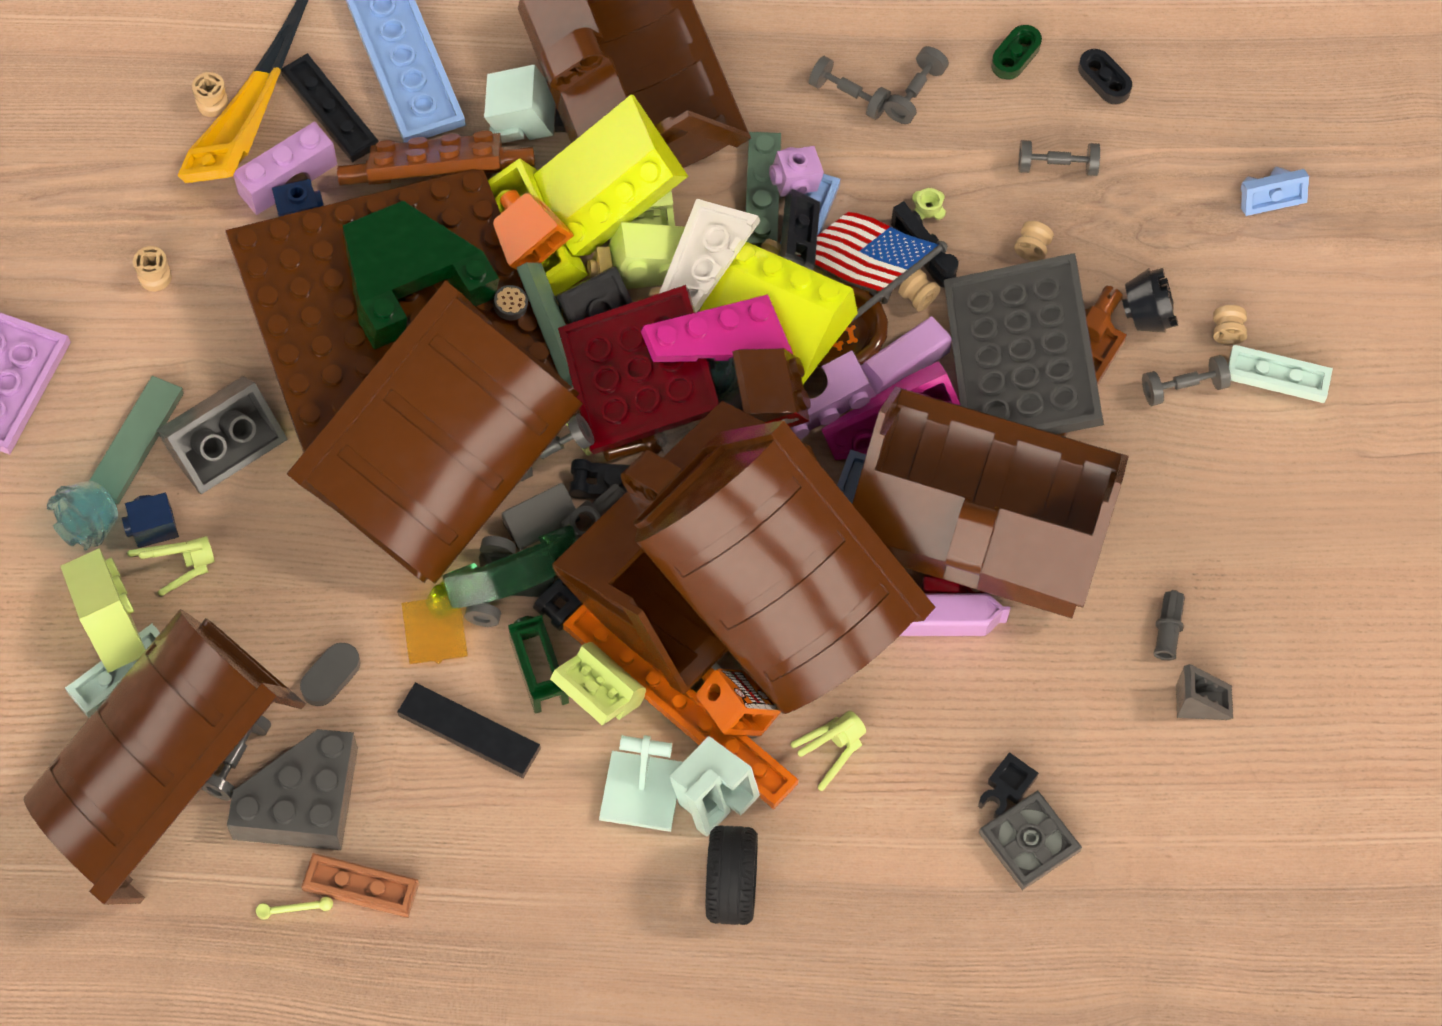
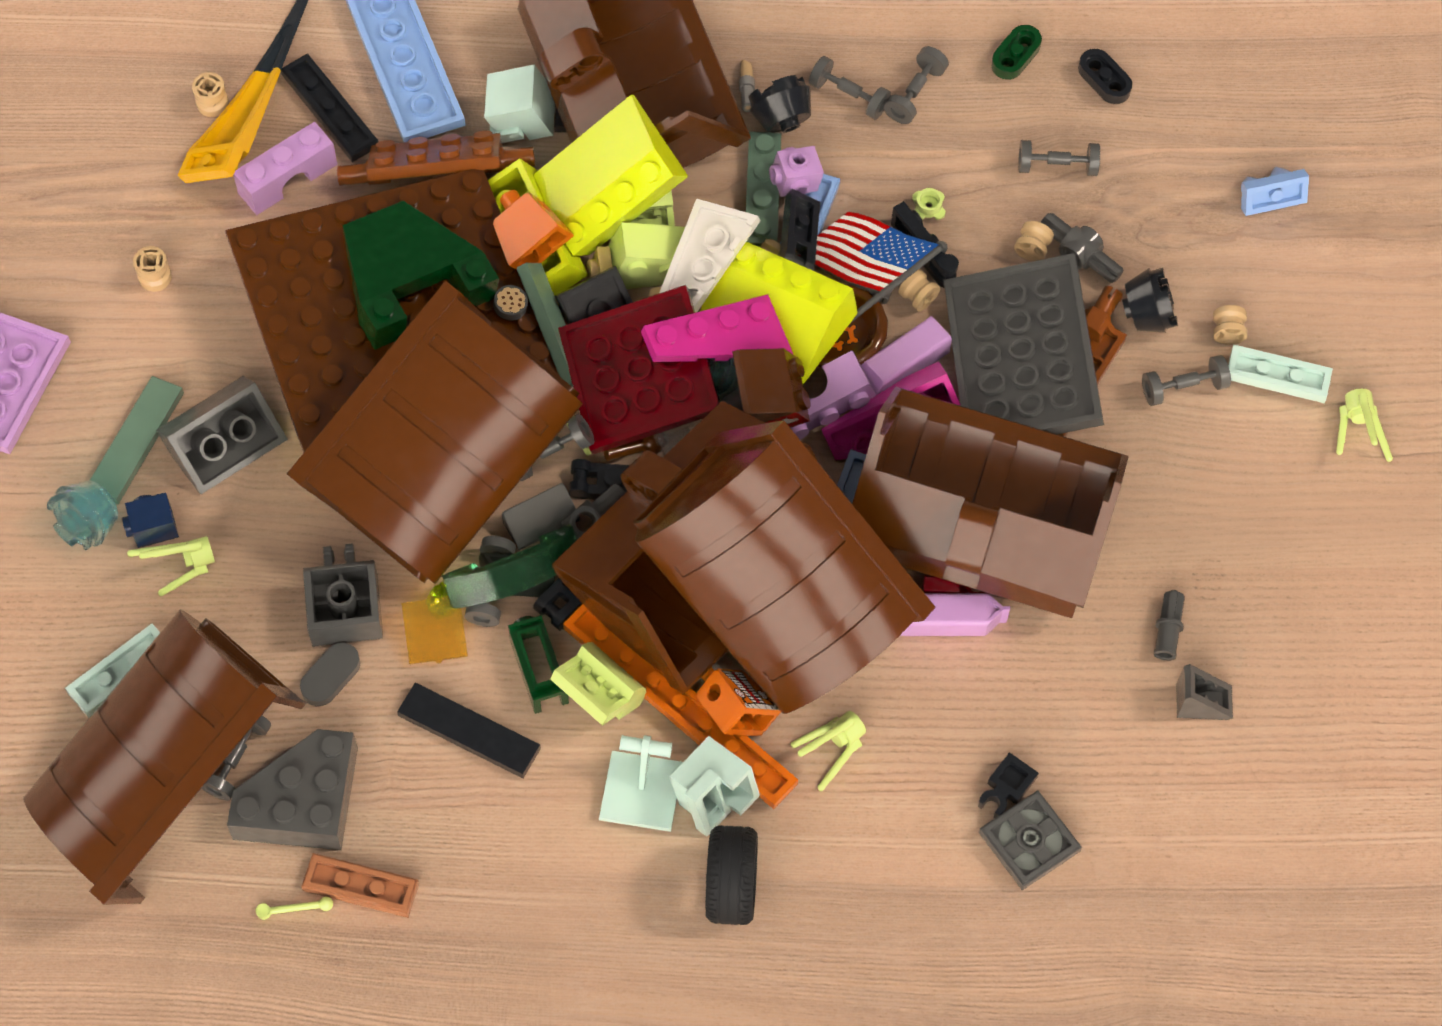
(104, 608): yellowish green wedge -> none
(296, 197): dark blue brick -> none
(330, 585): none -> dark grey hinge
(746, 84): none -> light grey piece
(782, 104): none -> black cone
(1086, 245): none -> dark grey axle
(1362, 410): none -> yellowish green plant

